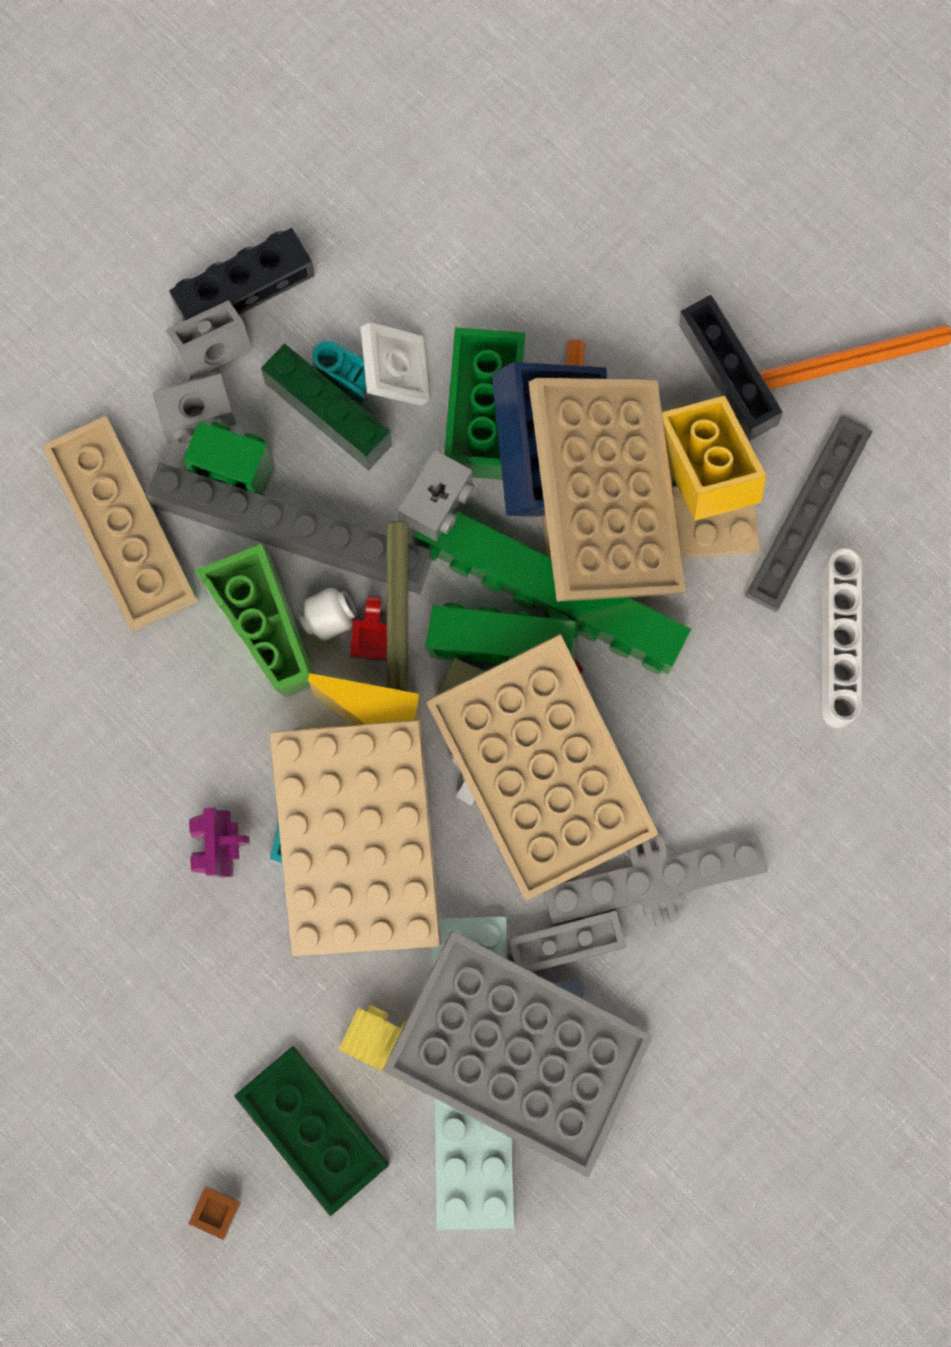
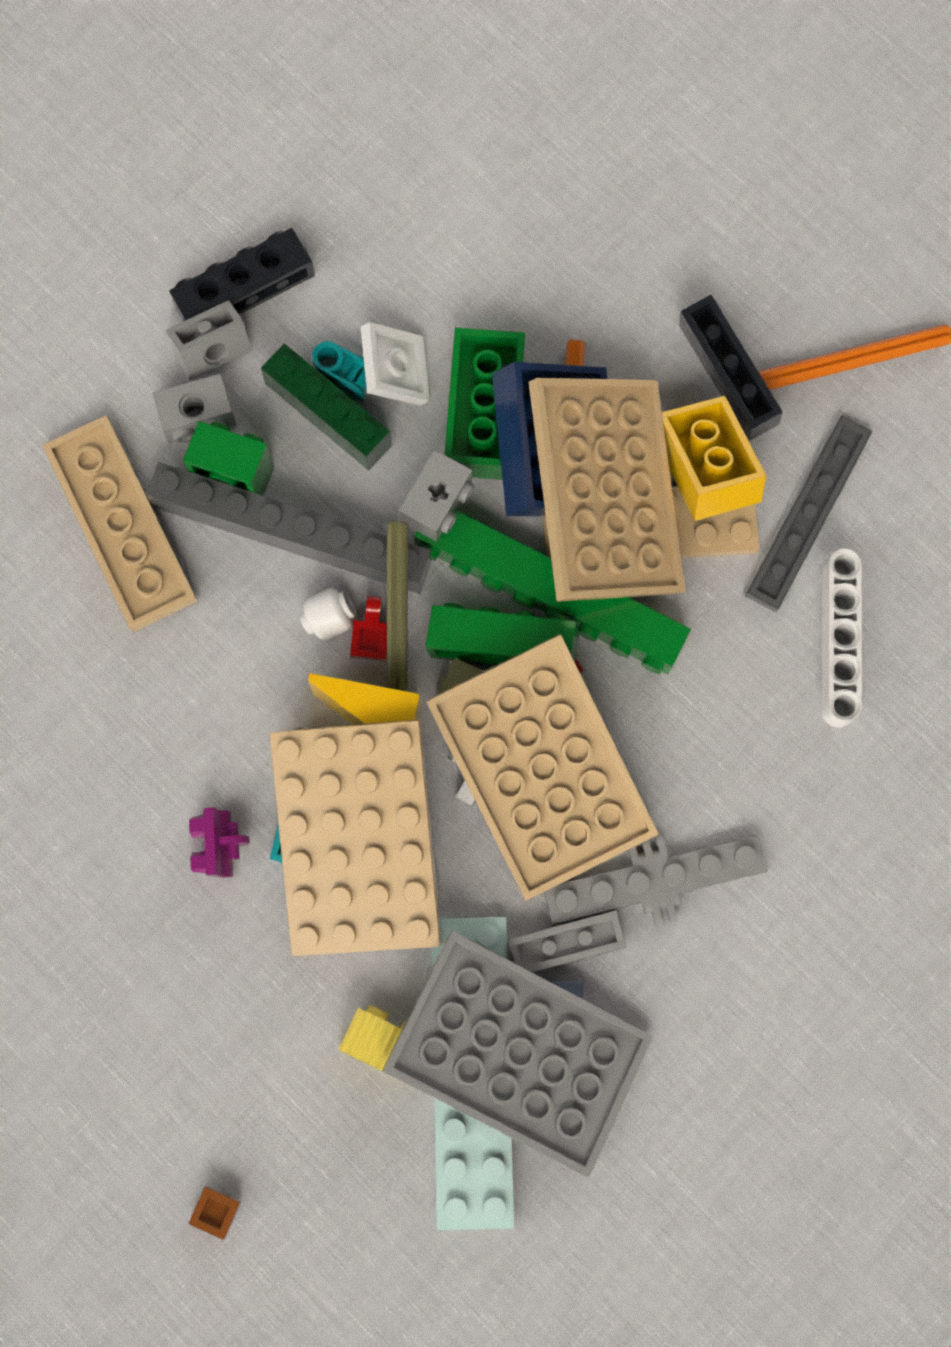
(260, 612): bright green wedge -> none
(312, 1130): dark green tile -> none

